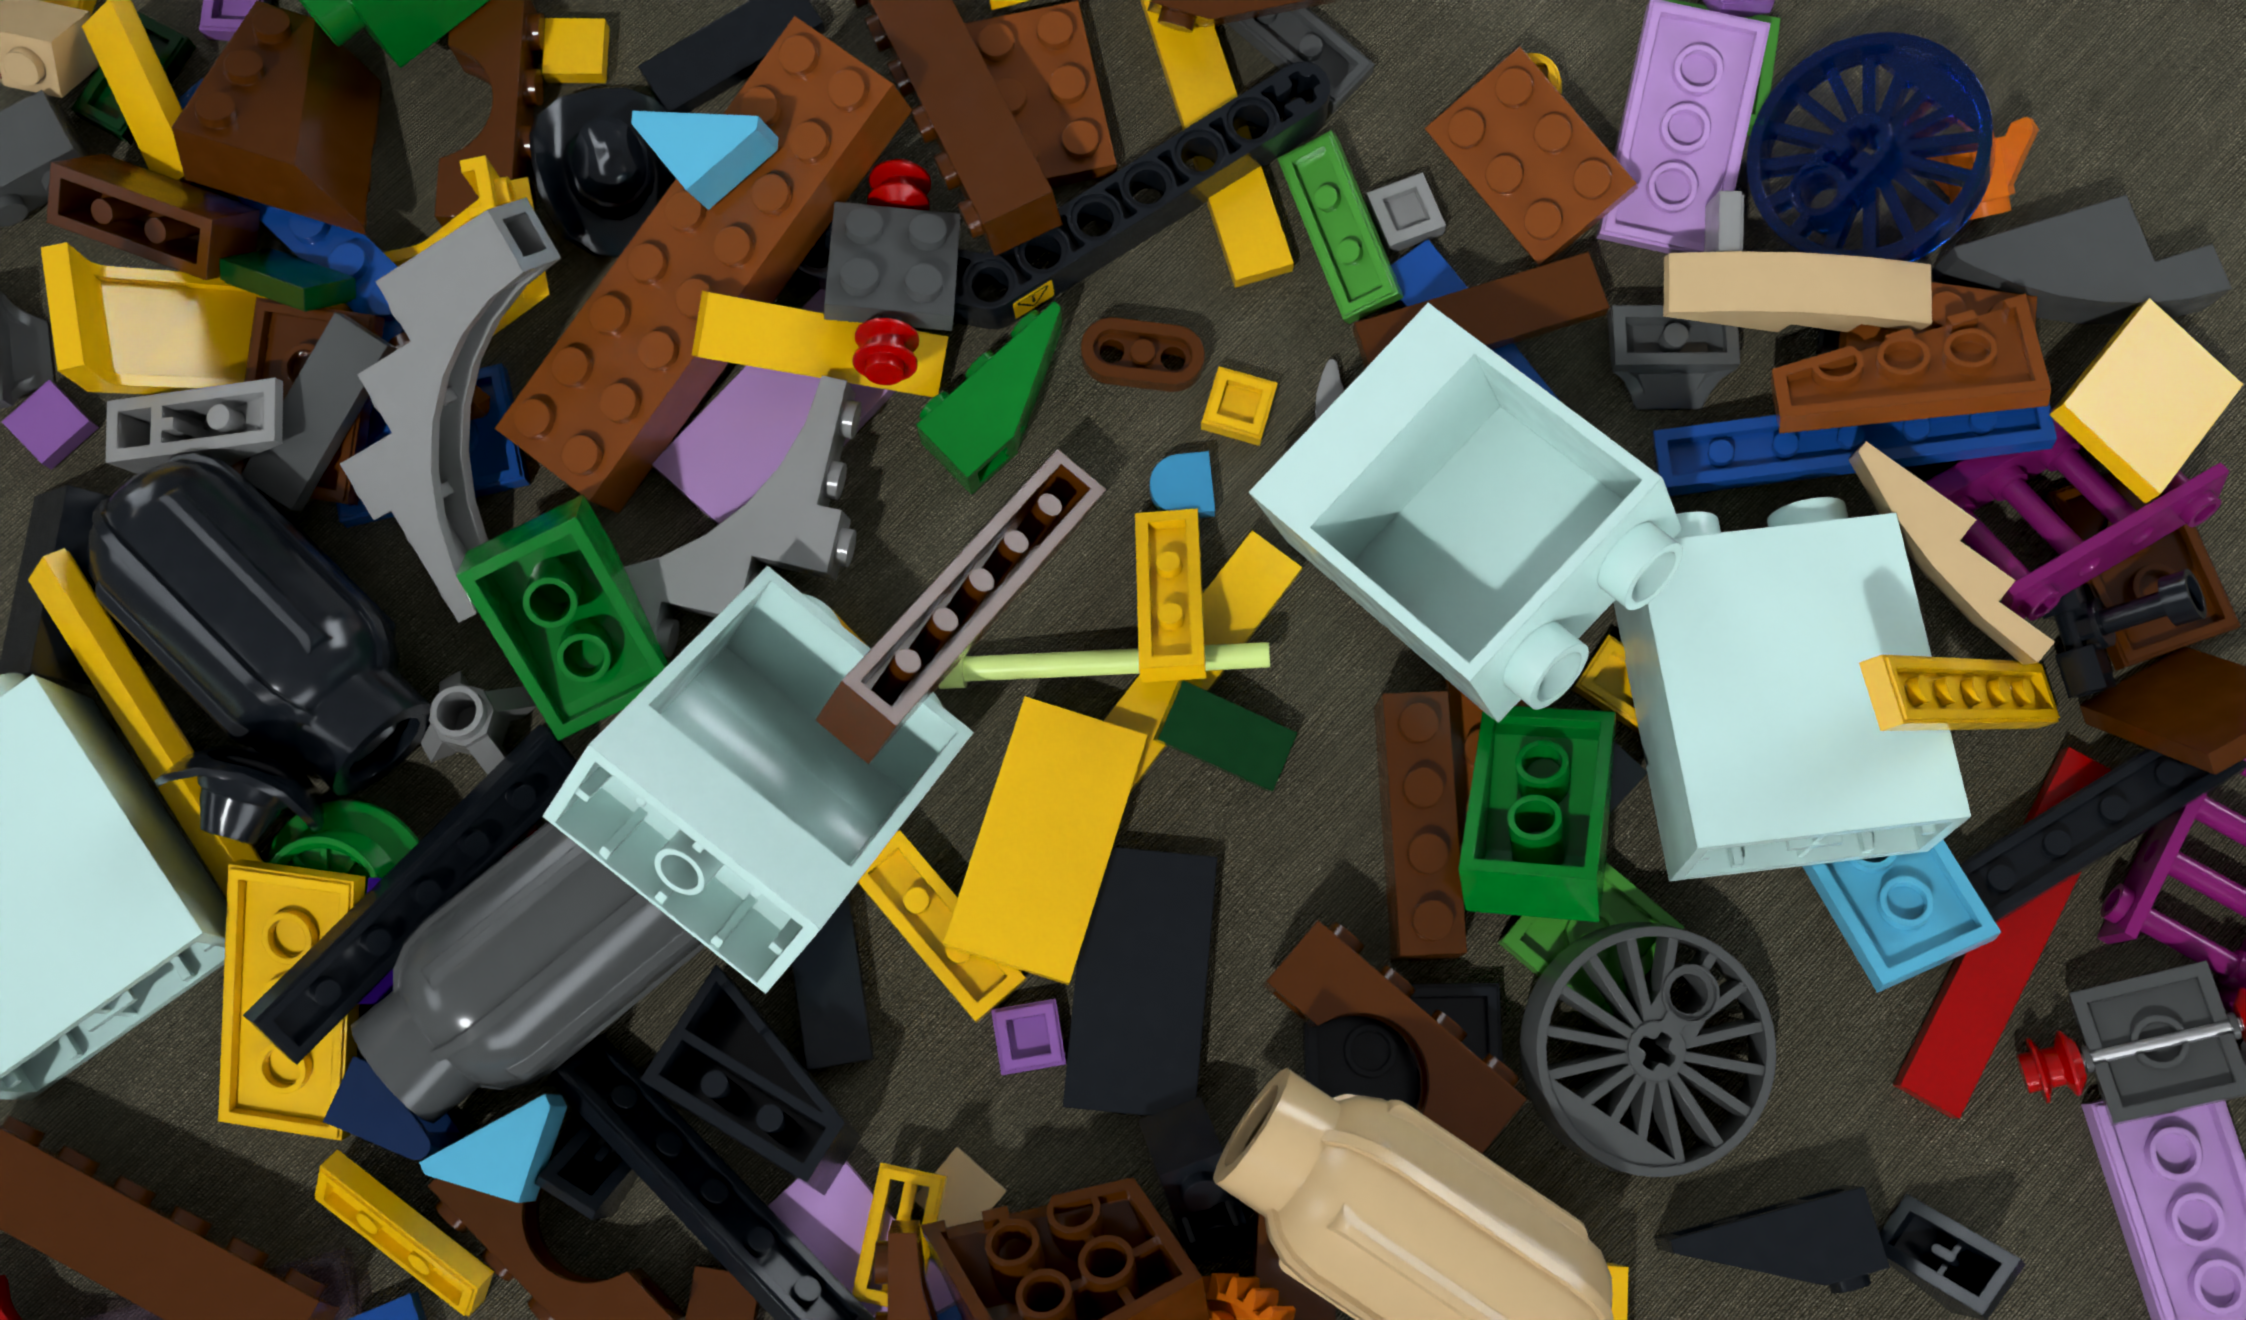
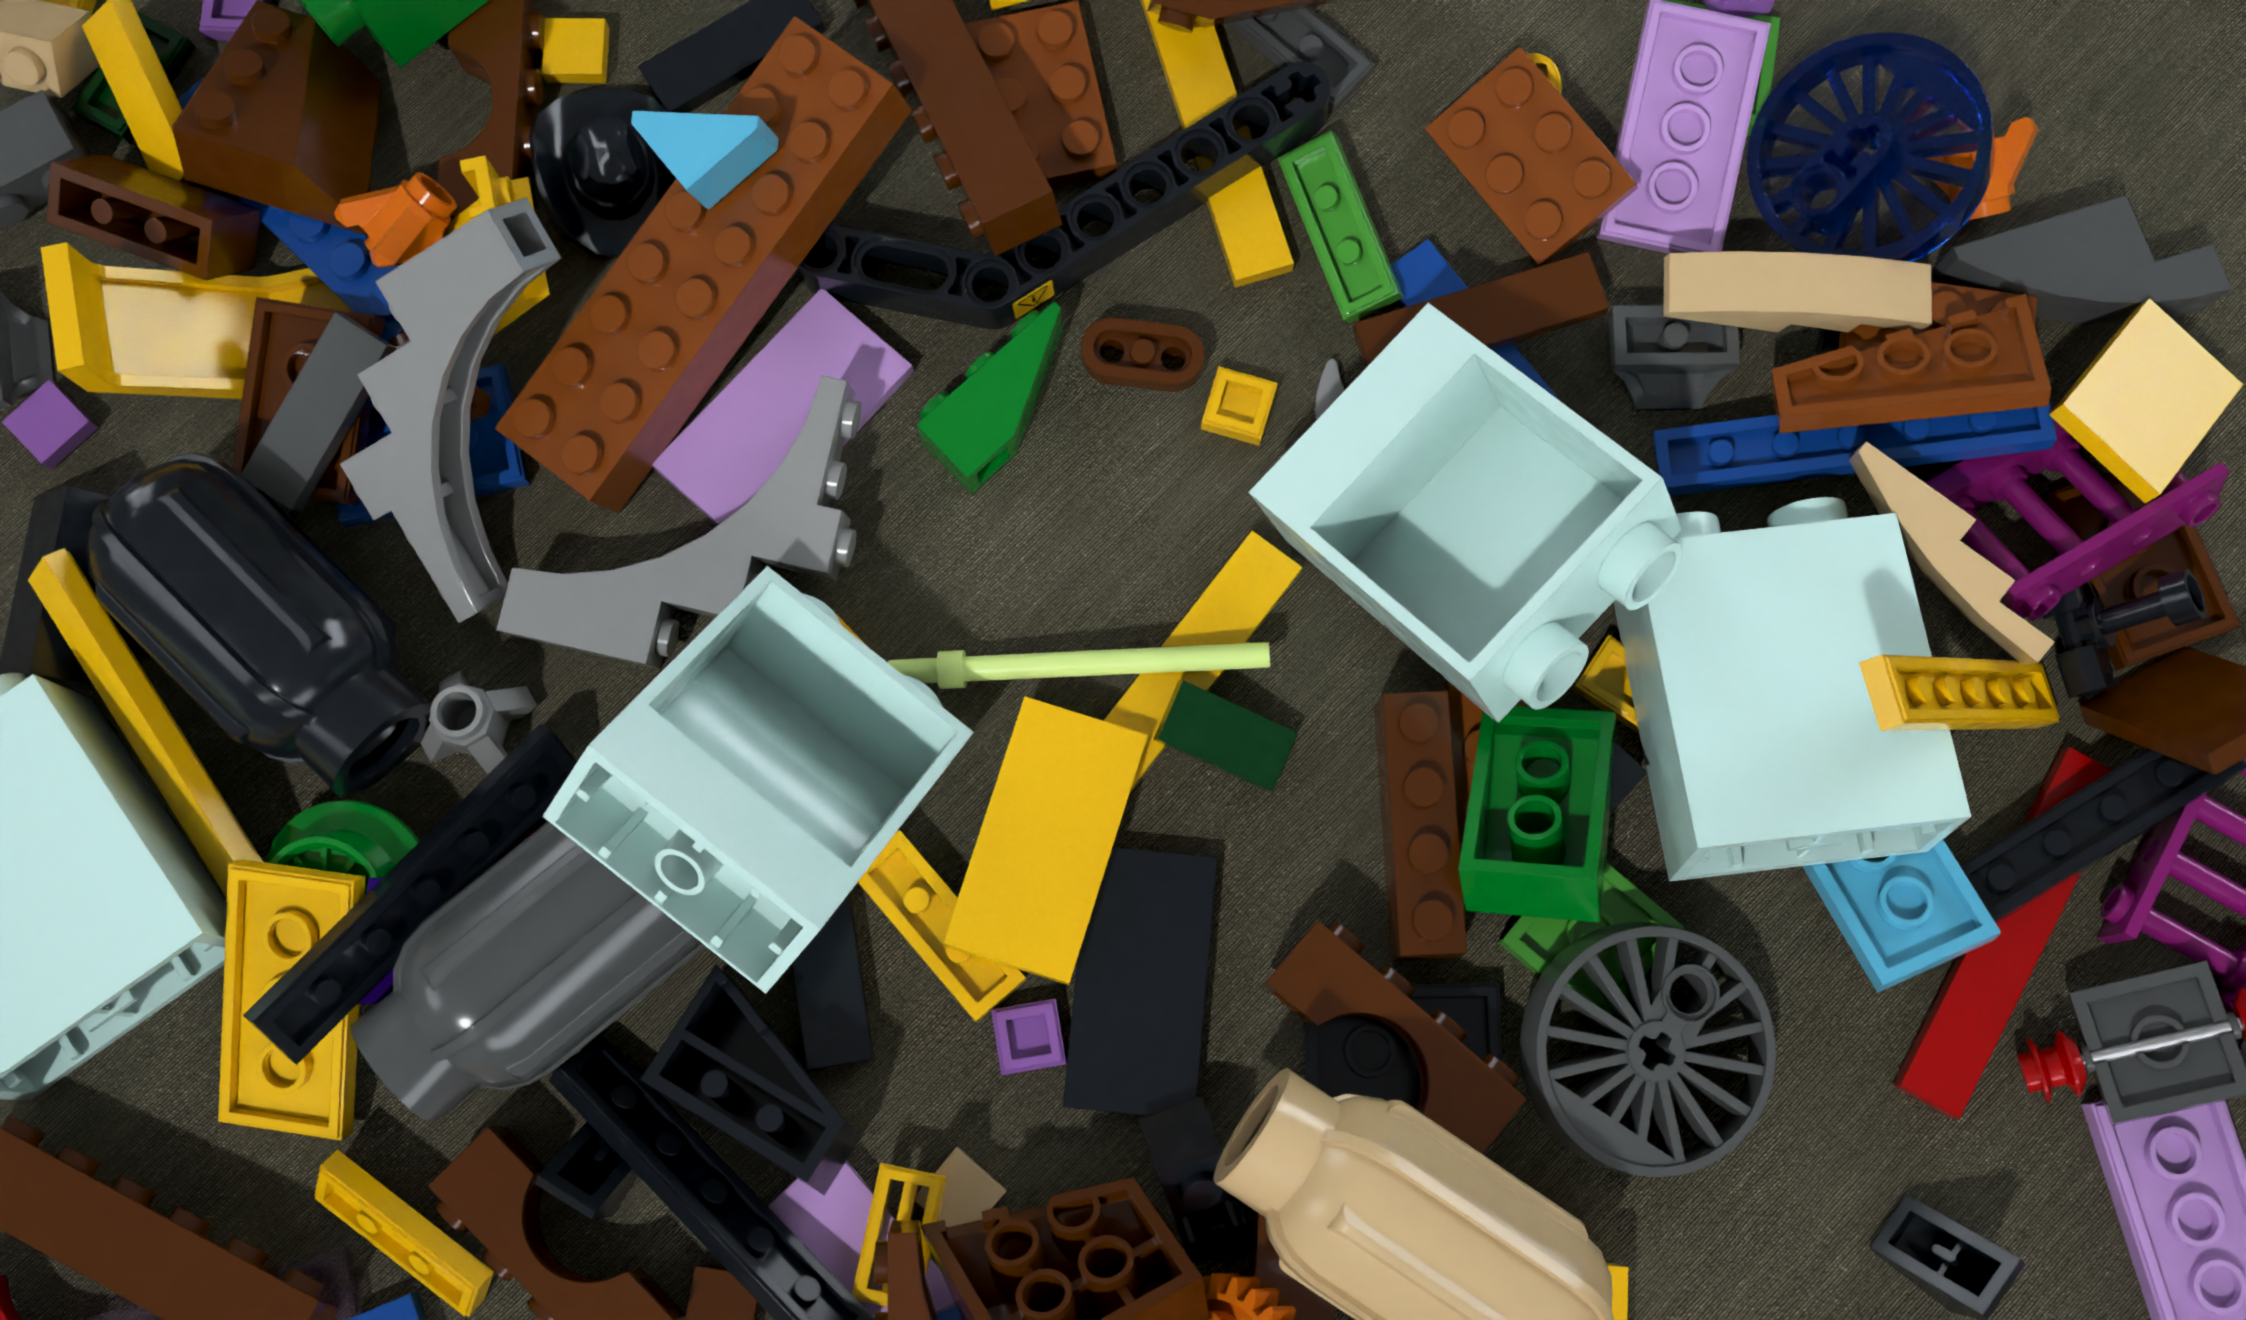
(213, 421): light grey slope -> none
(246, 791): black hat -> none
(288, 279): dark green tile -> none
(376, 1115): dark blue tile -> none
(399, 218): none -> orange rock
(504, 1154): medium azure slope -> none
(564, 616): green slope -> none
(800, 343): yellow tile -> none
(892, 270): dark grey plate -> none
(959, 607): brick -> none
(1169, 596): yellow plate -> none
(1183, 483): dark azure tile -> none
(1405, 213): light grey tile -> none
(1724, 222): light grey tile -> none
(1808, 1238): black slope -> none

